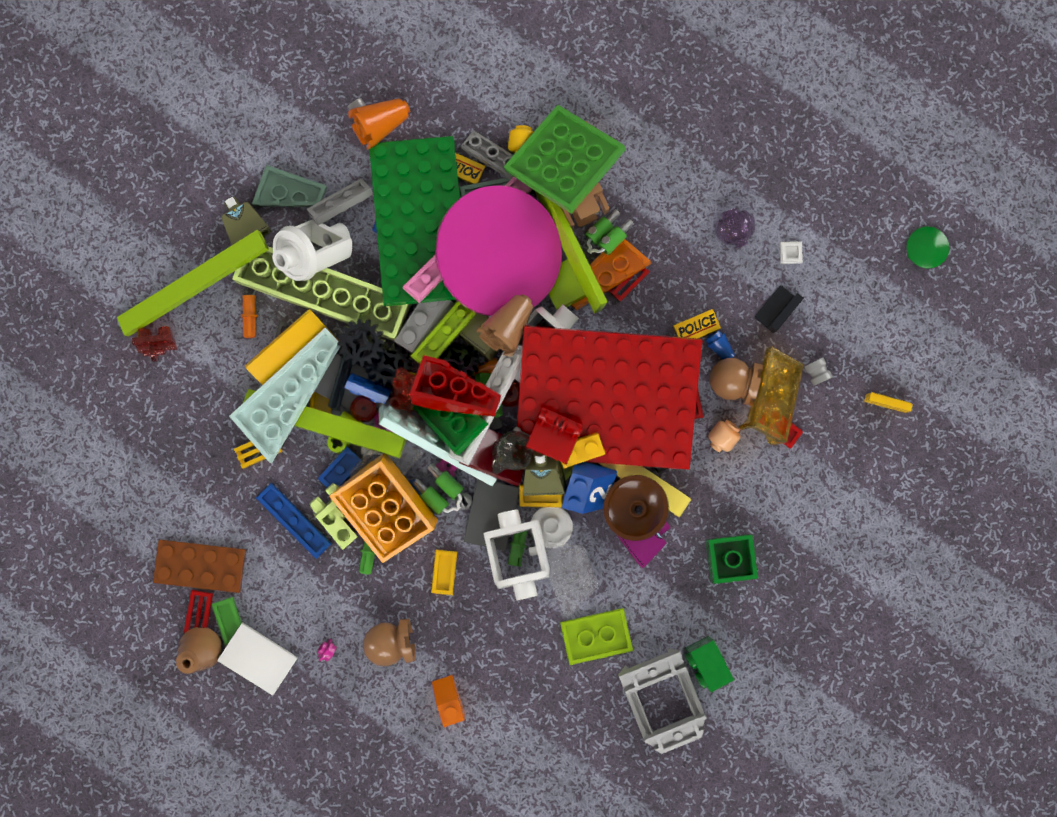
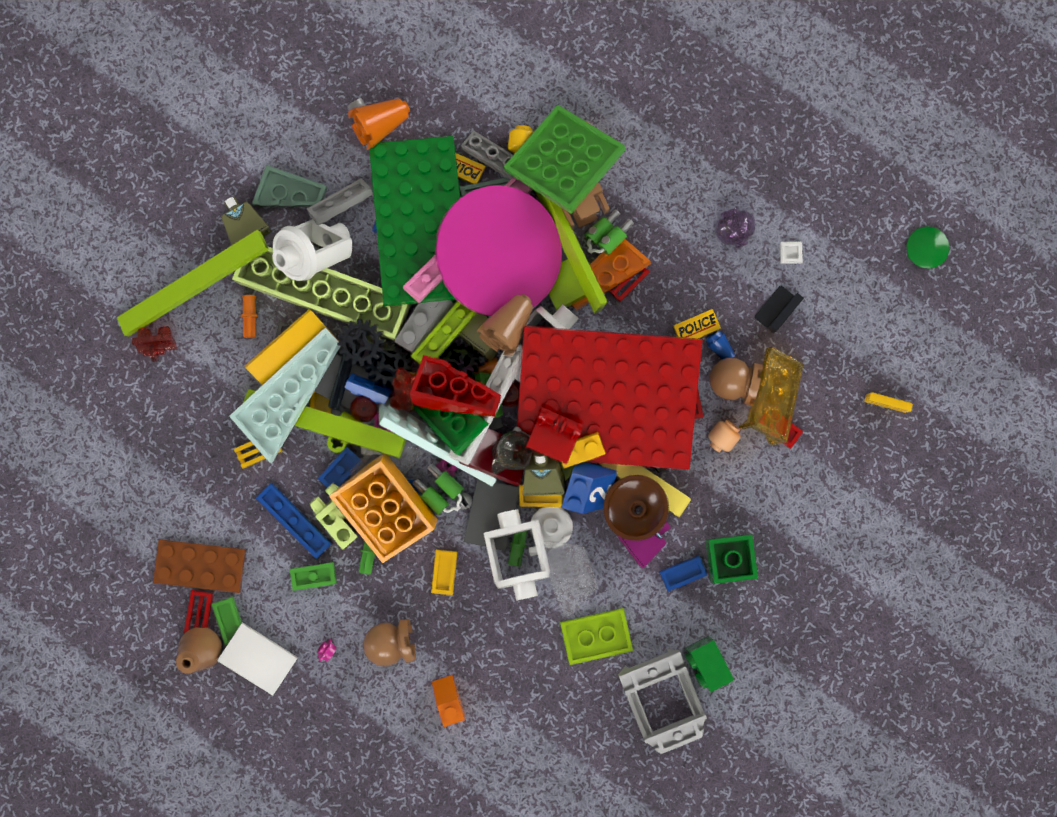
(313, 576): none -> bright green plate
(683, 573): none -> blue tile
(818, 371): light grey wheel -> none

